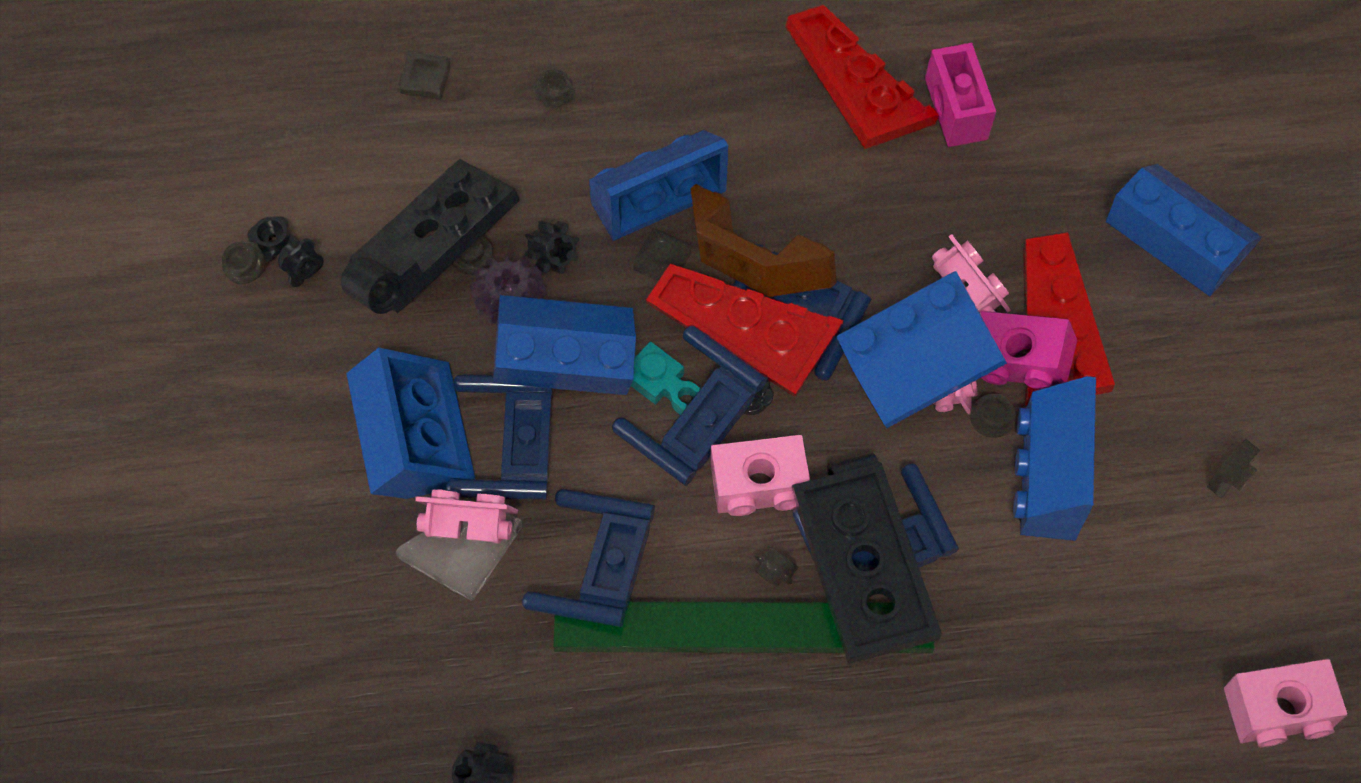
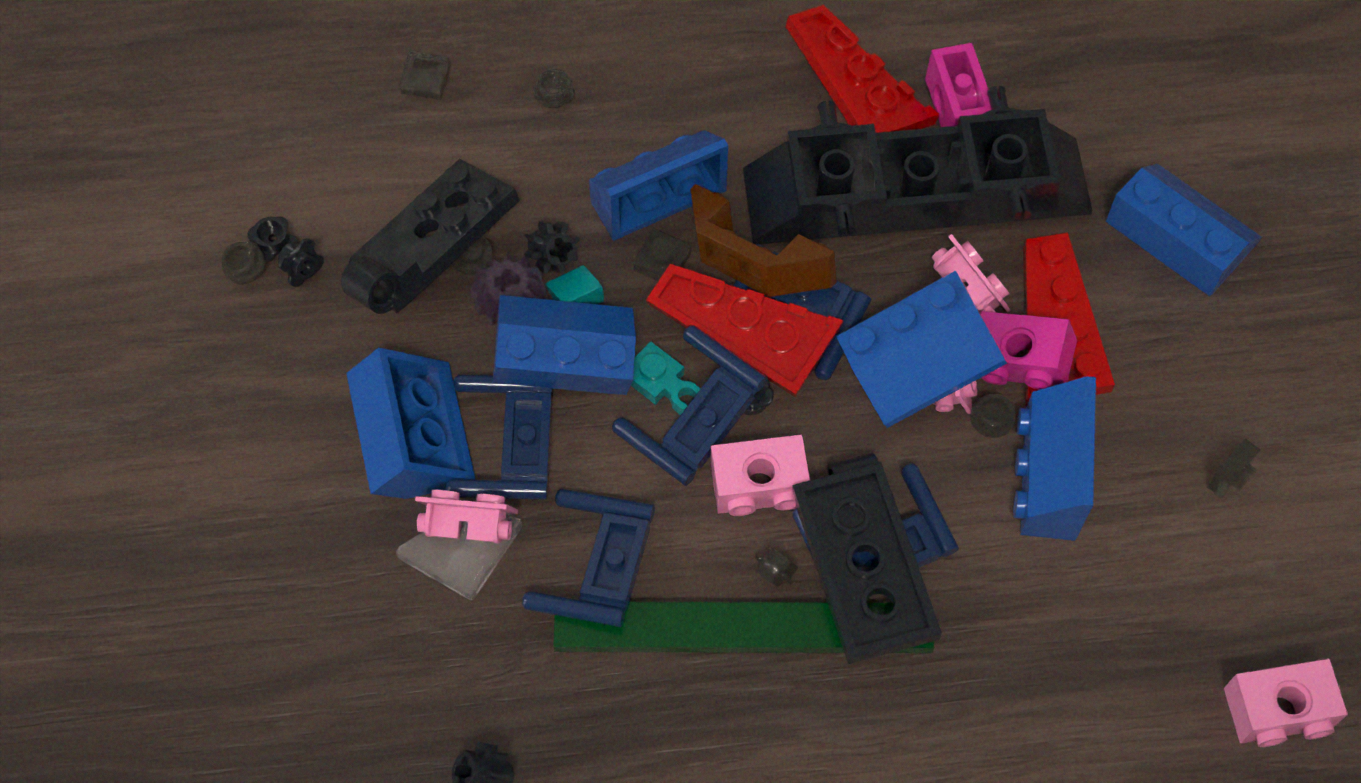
(577, 287): none -> teal slope
(869, 182): none -> black piece

